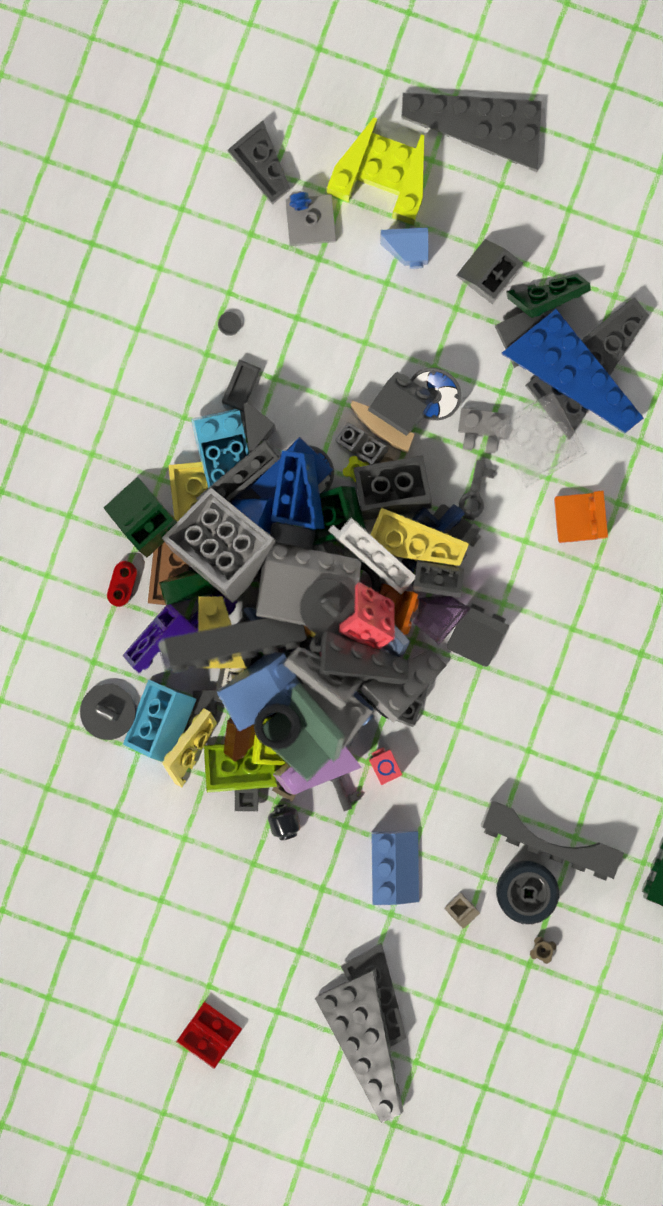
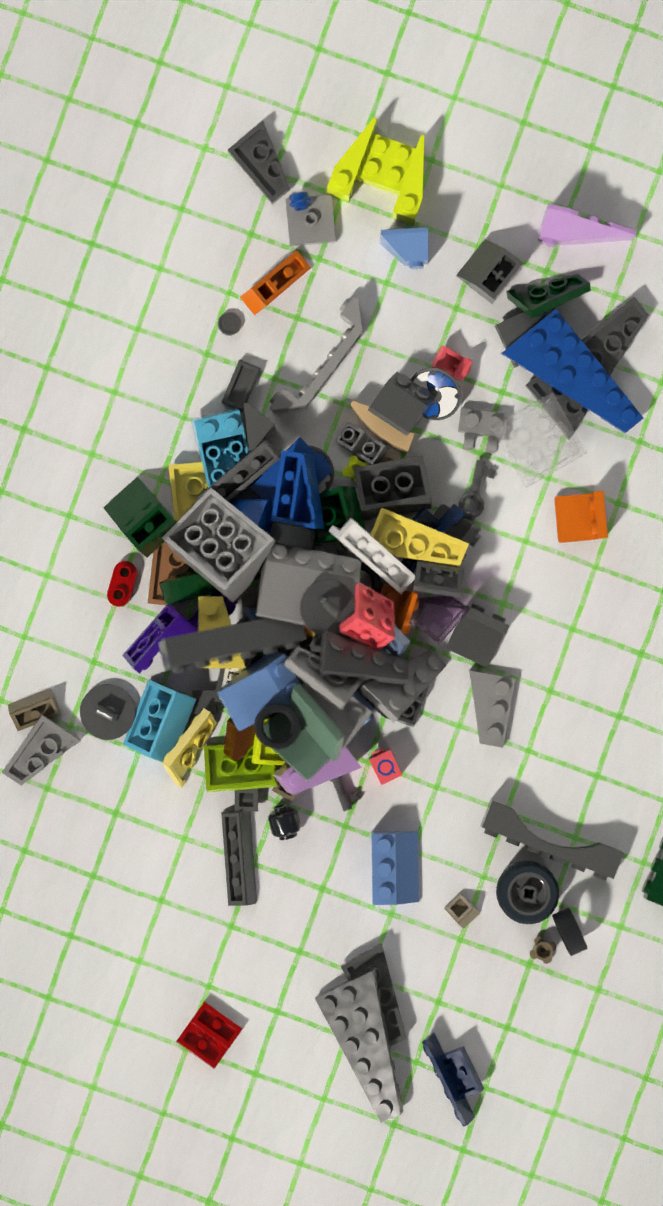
(28, 710): none -> dark tan slope
(39, 748): none -> light grey wing
(239, 858): none -> dark grey slope
(275, 282): none -> orange slope
(286, 401): none -> light grey slope
(452, 363): none -> coral bracket
(456, 1076): none -> dark blue bracket
(489, 124): dark grey wing -> none
(492, 706): none -> light grey wing
(565, 227): none -> lavender wedge
(569, 931): none -> black tyre

